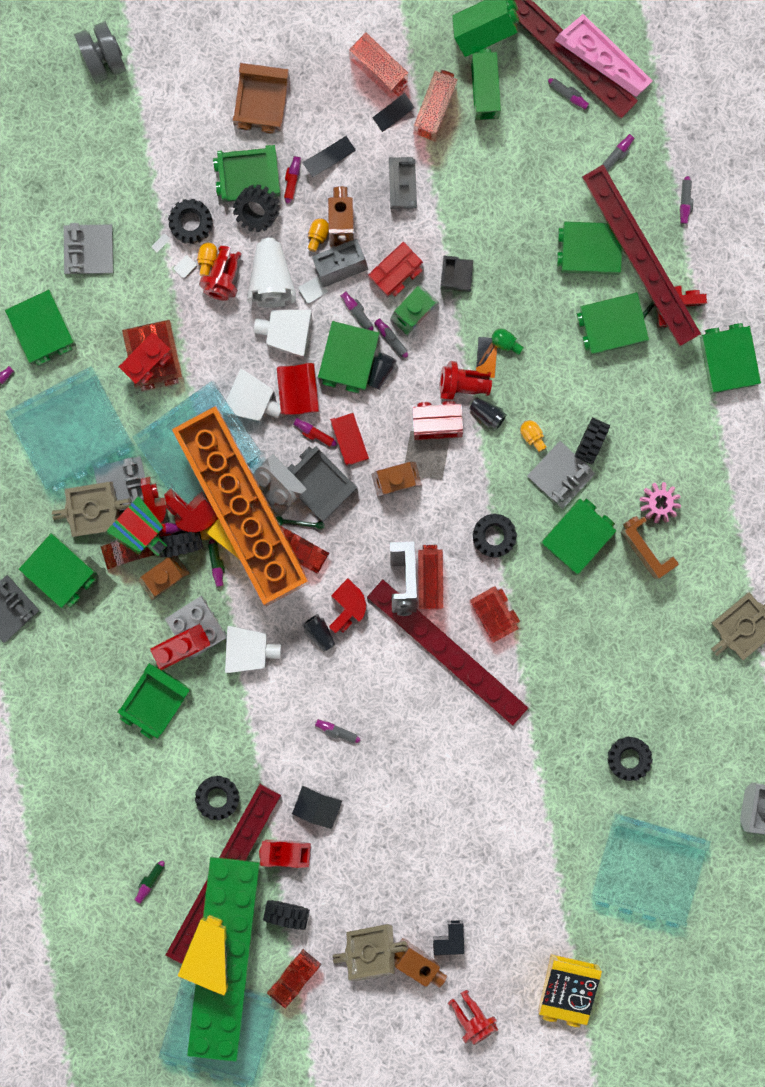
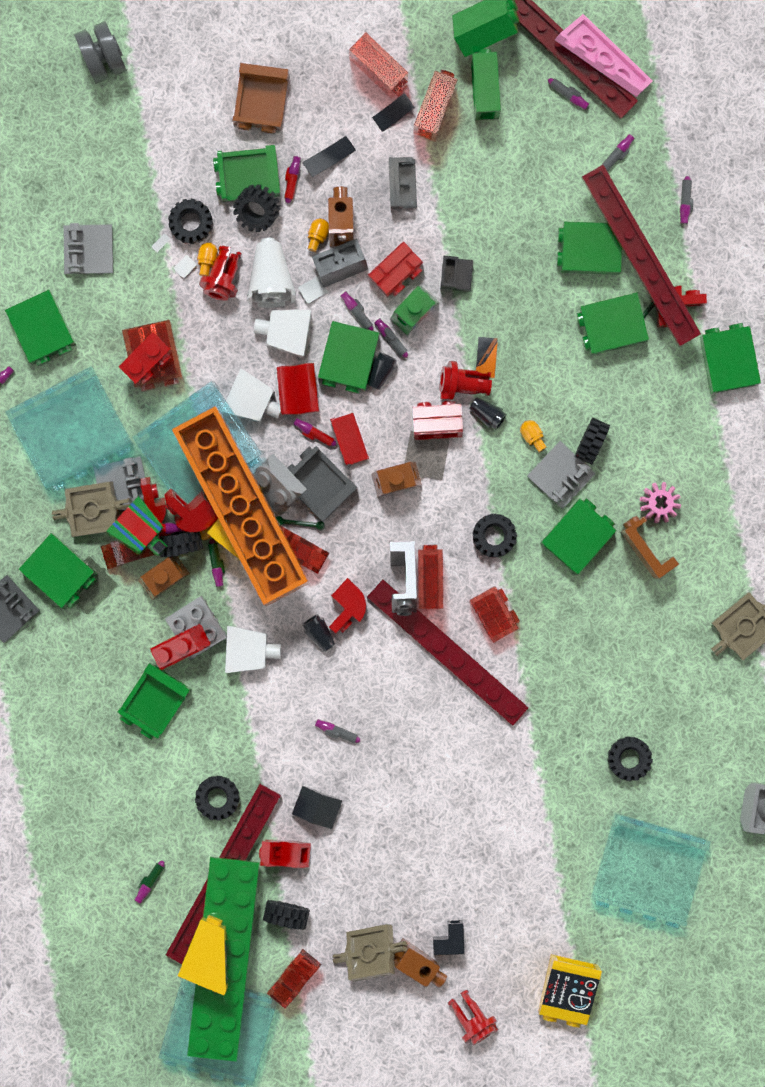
(506, 341): green cylinder -> none

